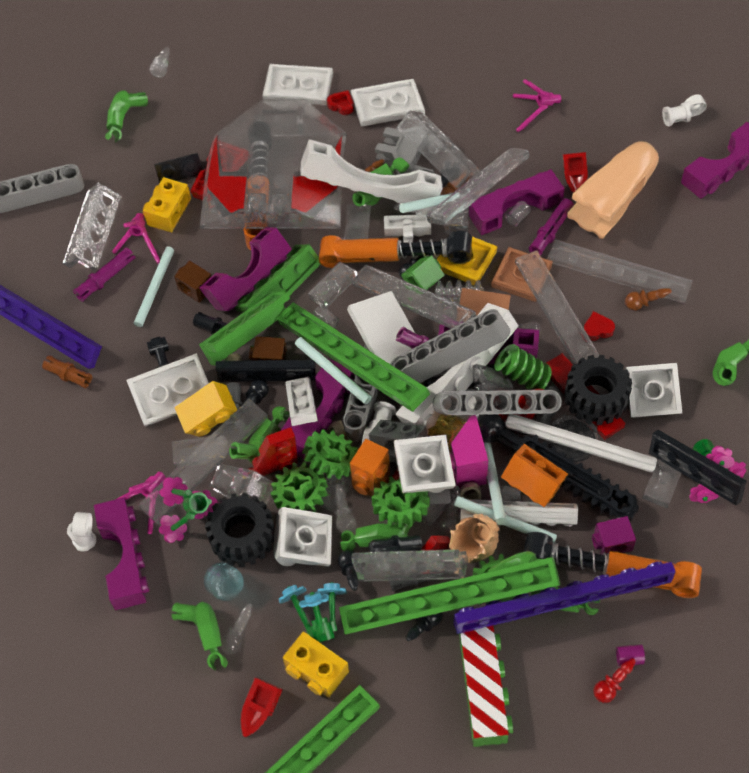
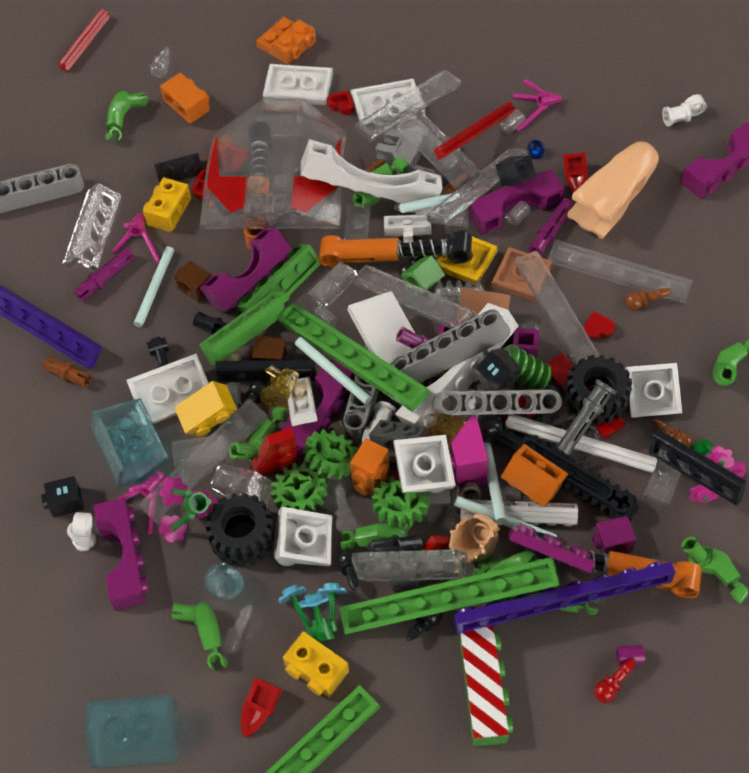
(62, 496): none -> black brick
(83, 40): none -> axle
(128, 442): none -> clear light blue slope
(132, 731): none -> clear light blue slope
(185, 98): none -> orange brick
(281, 385): none -> clear yellow piece
(287, 39): none -> orange plate
(415, 100): none -> clear tile
(473, 130): none -> red axle
(499, 369): none -> black brick
(512, 121): none -> clear hinge
(515, 170): none -> black brick
(536, 149): none -> clear blue hinge
(551, 547): none -> magenta plate
(592, 406): none -> dark grey pin
(684, 438): none -> dark orange bar
(718, 564): none -> bright green arm

